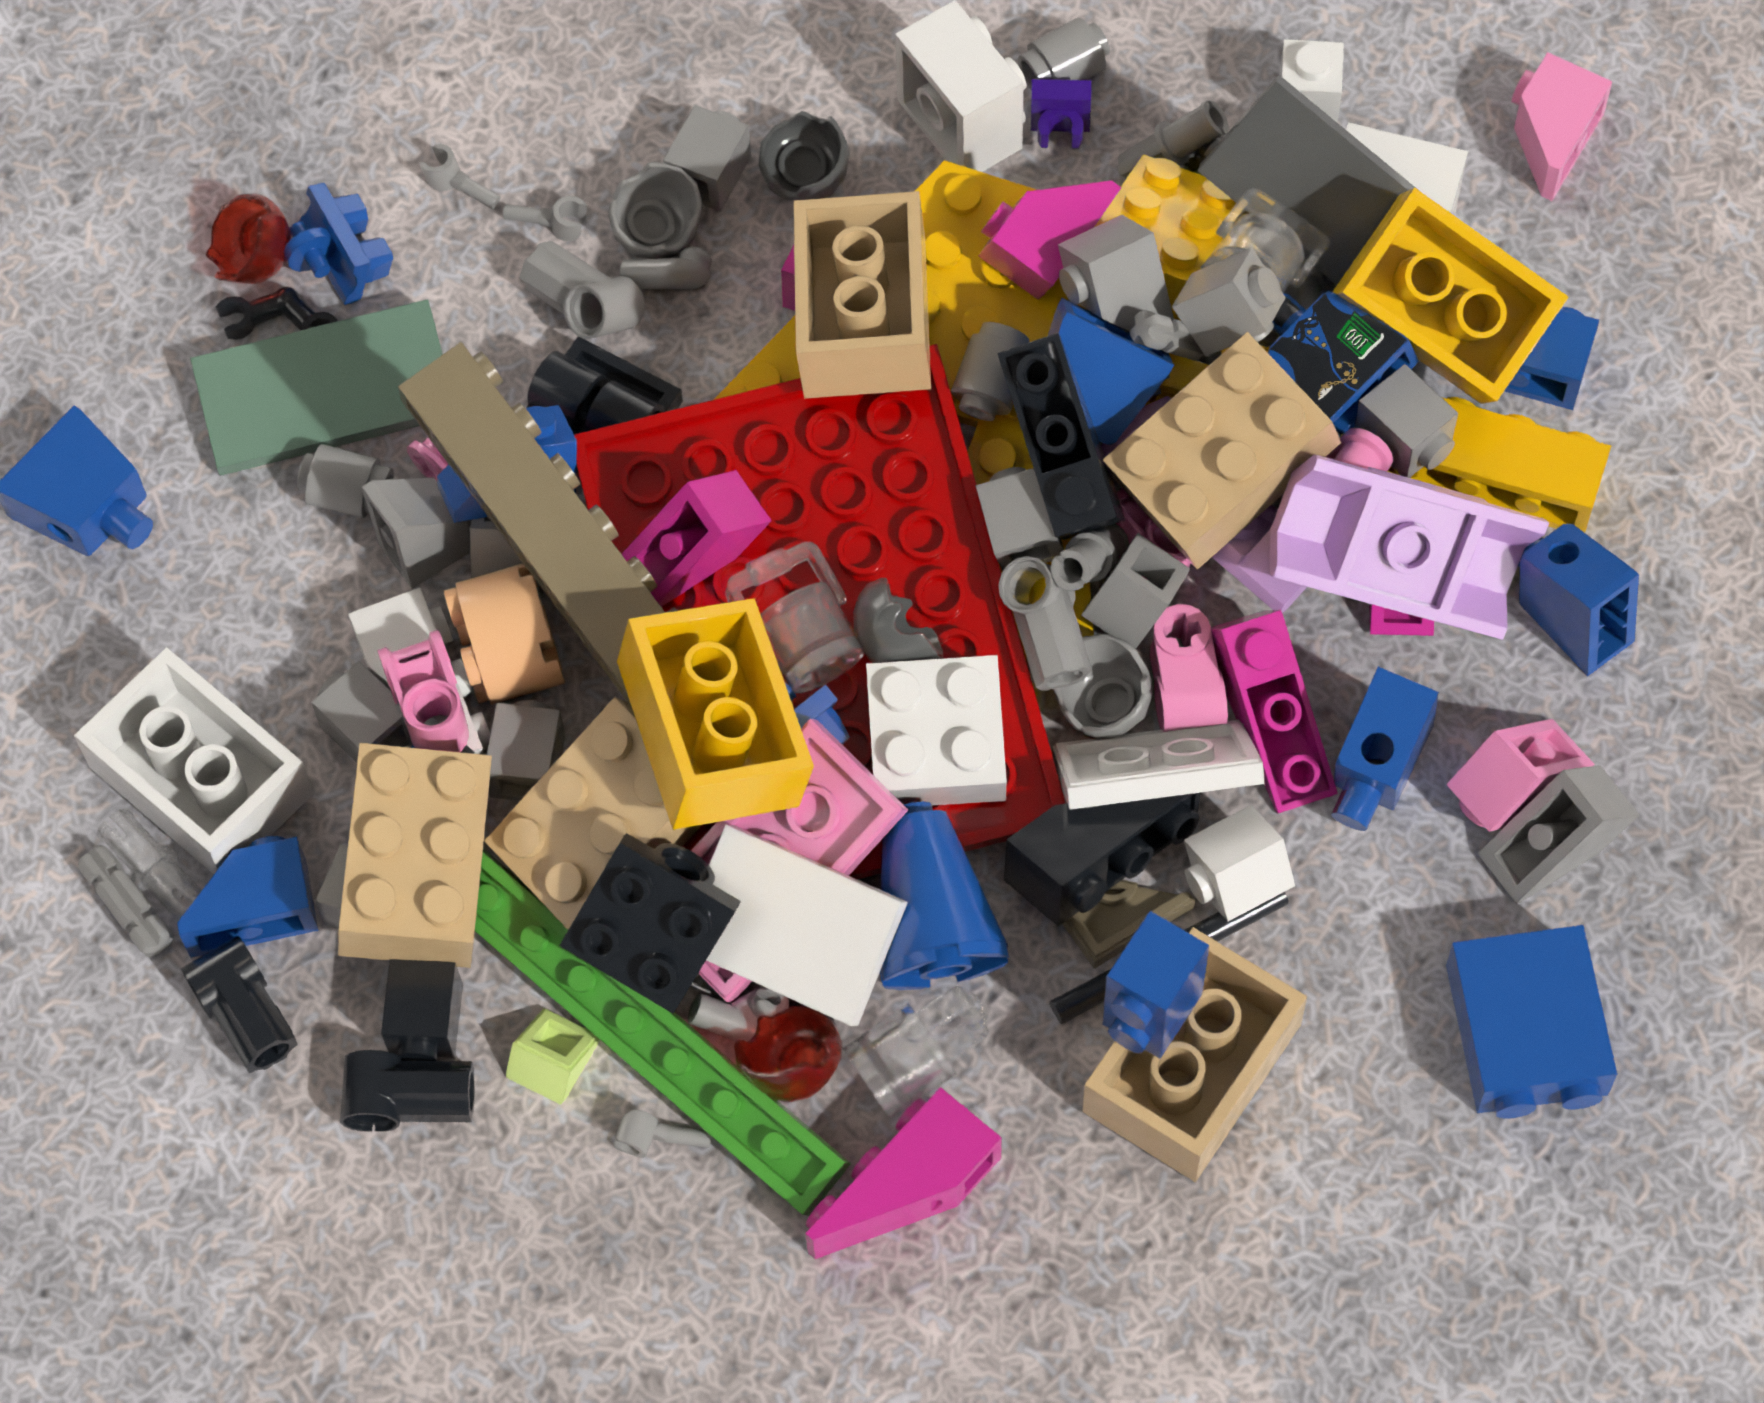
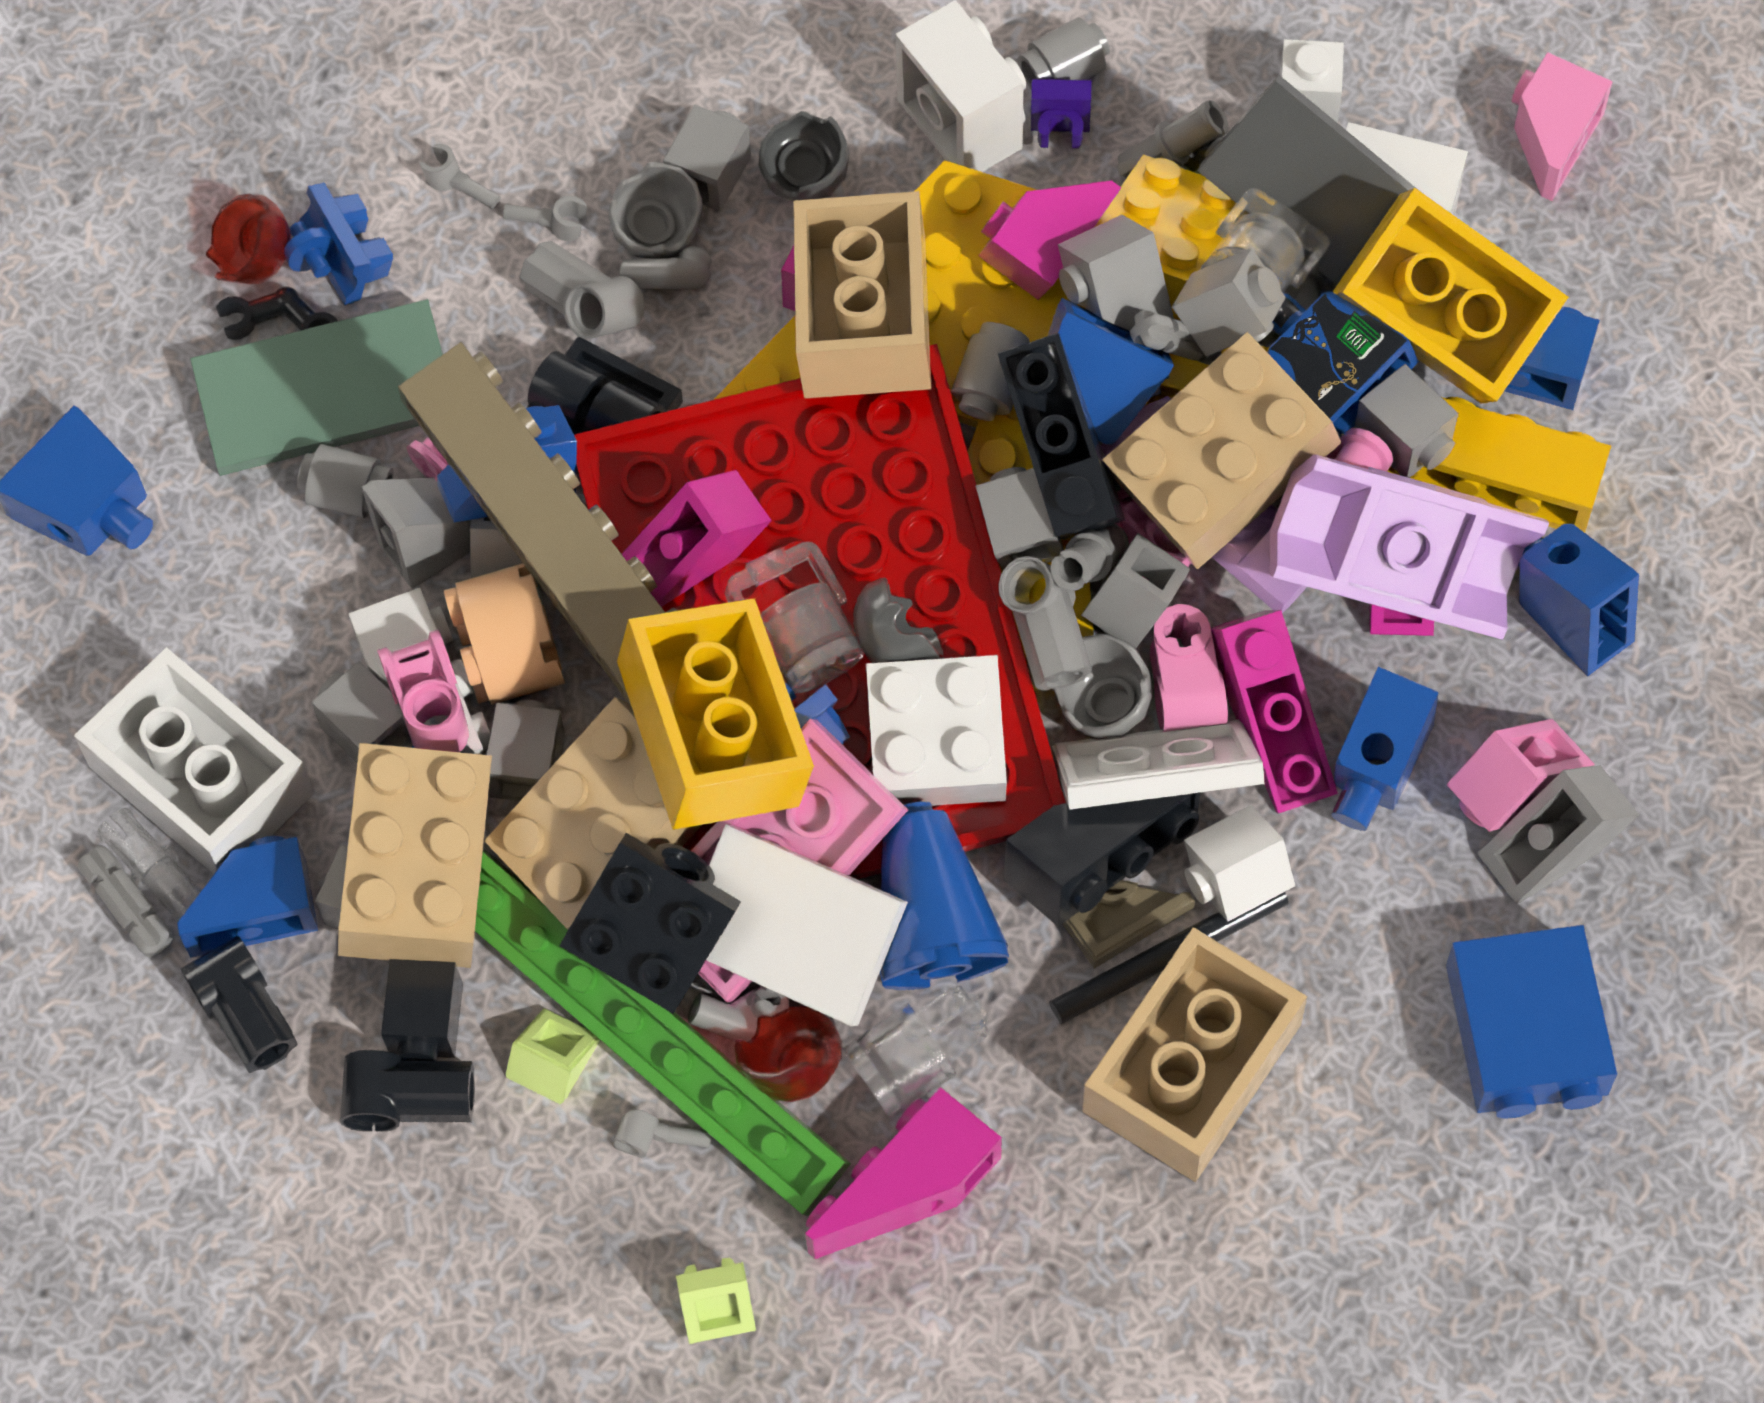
(715, 1301): none -> yellowish green tile
(1154, 986): blue brick -> none

